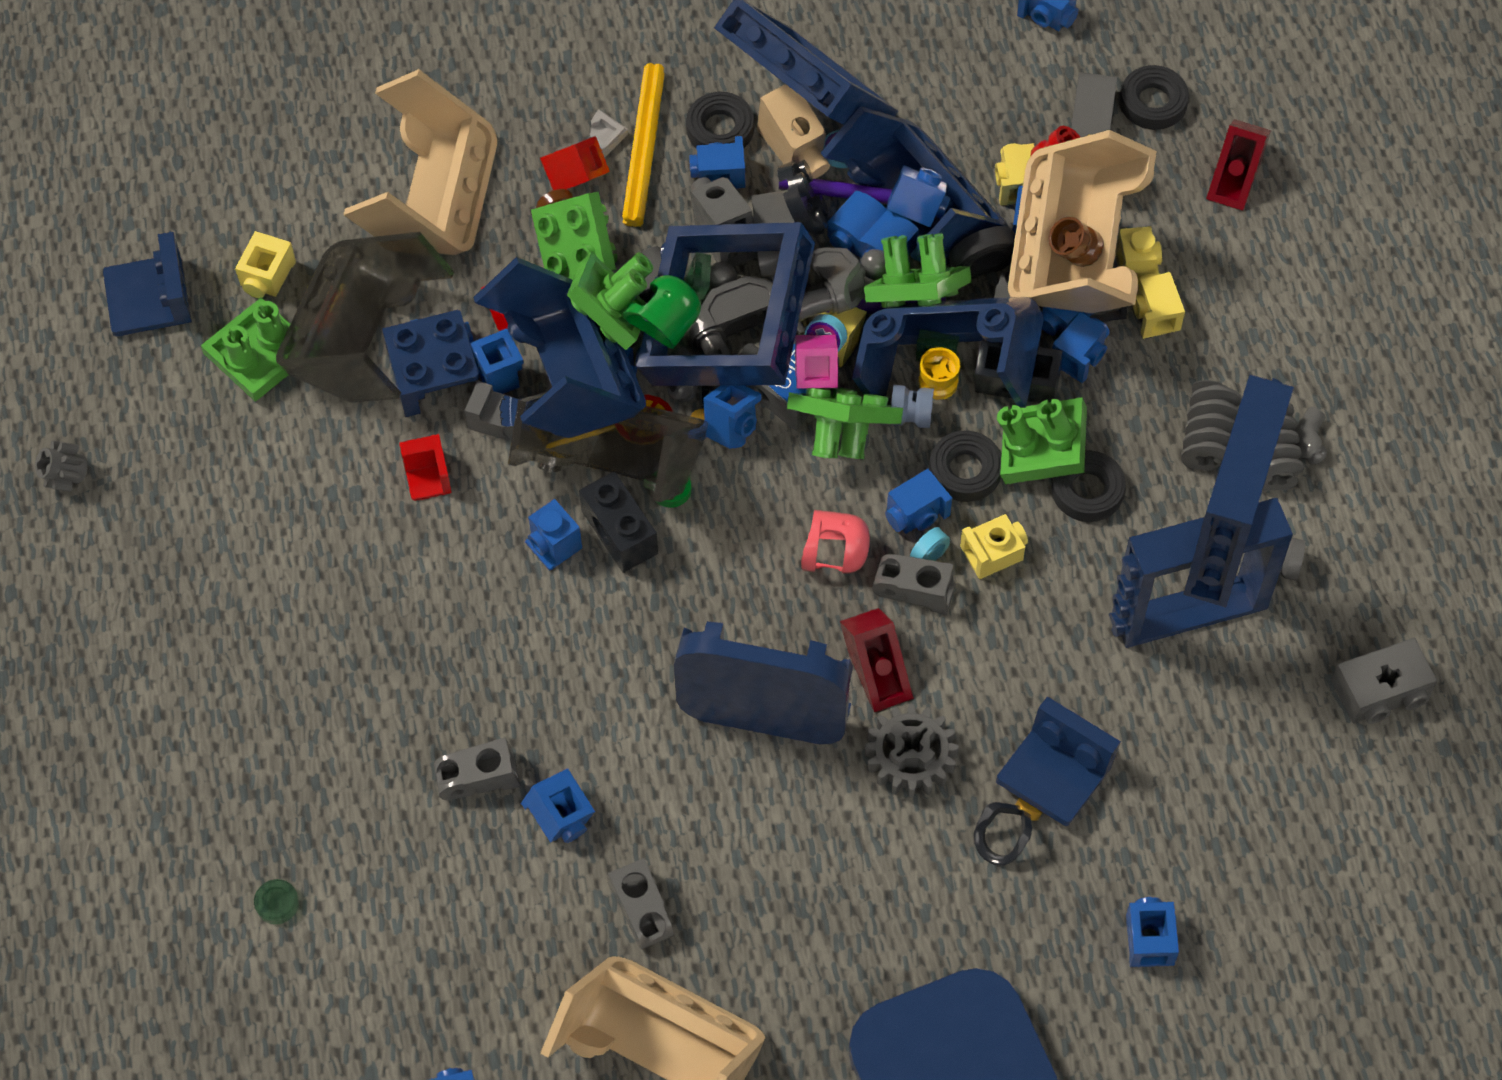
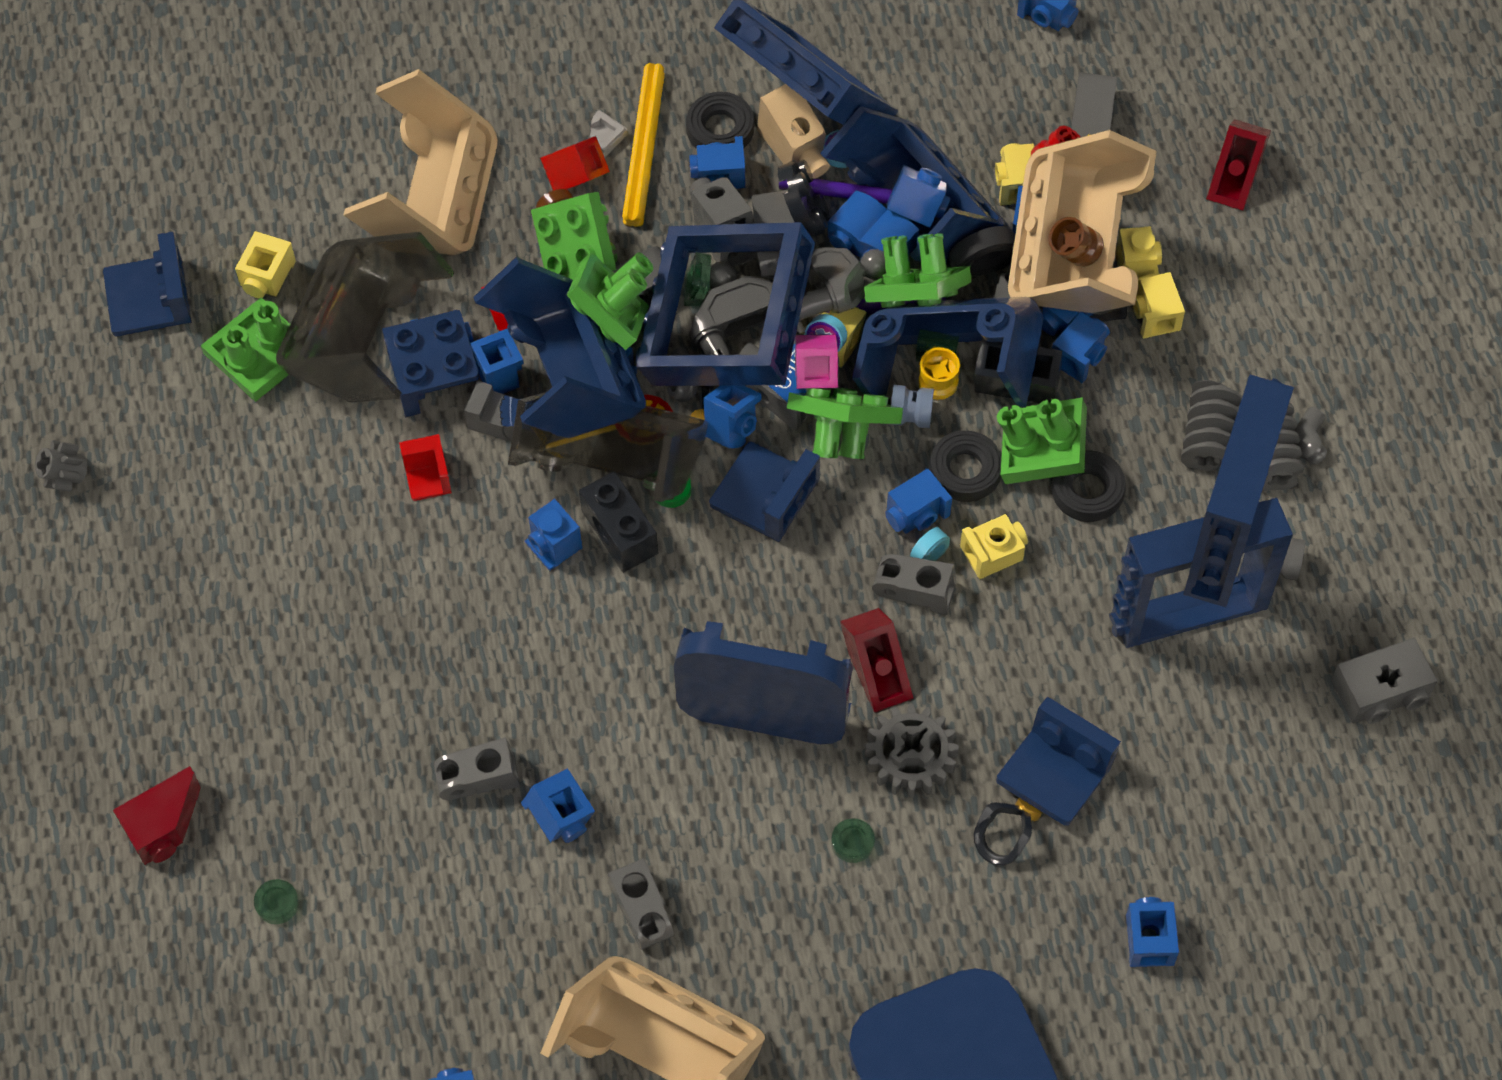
(160, 816): none -> dark red slope
(669, 312): green helmet -> none
(766, 489): none -> dark blue bracket
(837, 527): coral helmet -> none
(852, 840): none -> clear green tile
(1154, 77): black tyre -> none

